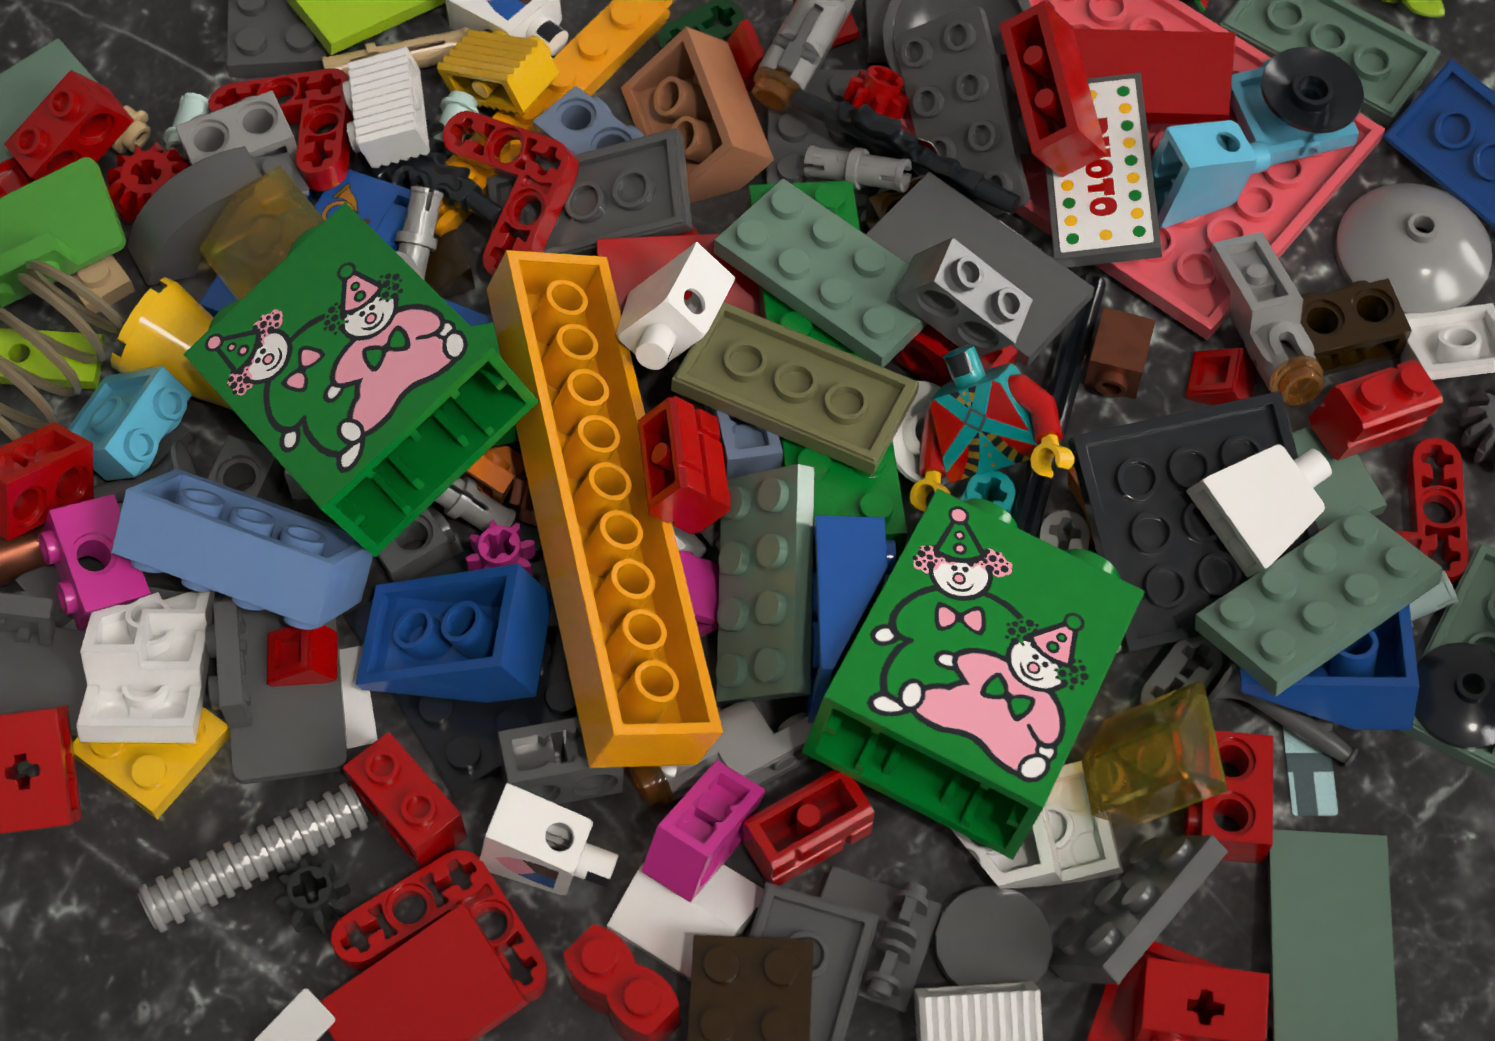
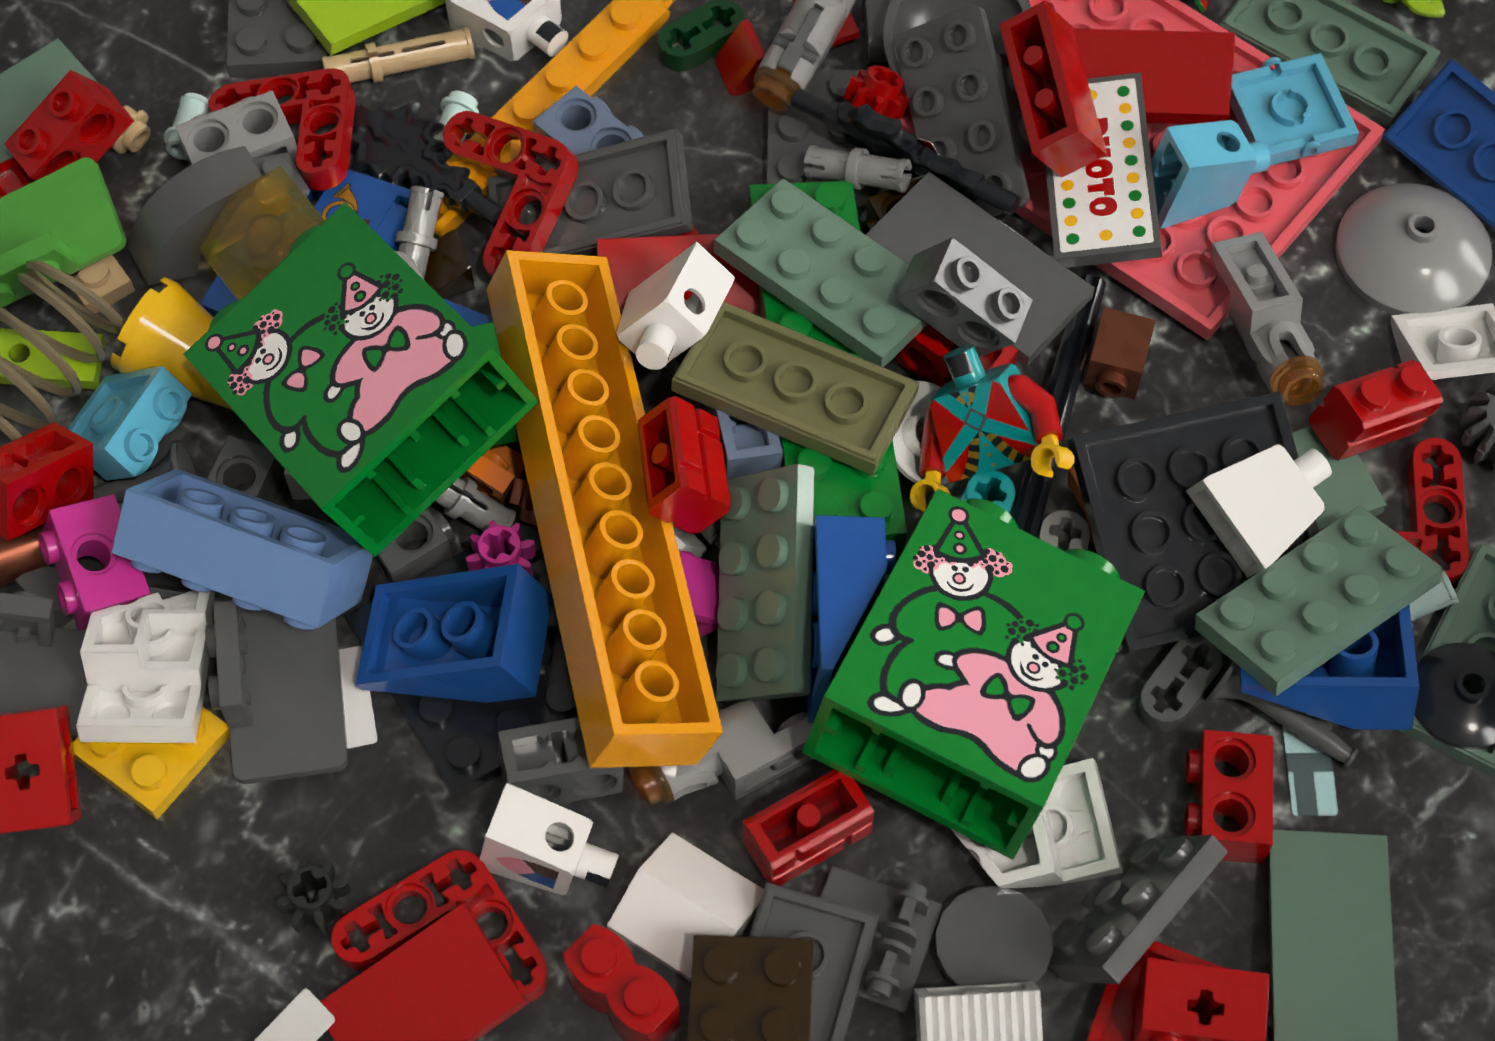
(141, 177): red gear -> none
(252, 857): light grey piece -> none
(302, 656): red slope -> none
(386, 108): white brick -> none
(405, 801): red brick -> none
(499, 69): yellow brick -> none
(702, 830): dark pink brick -> none
(703, 96): nougat slope -> none
(1154, 759): clear yellow slope -> none
(1220, 376): red slope -> none
(1312, 90): black dish -> none
(1349, 338): dark brown brick -> none

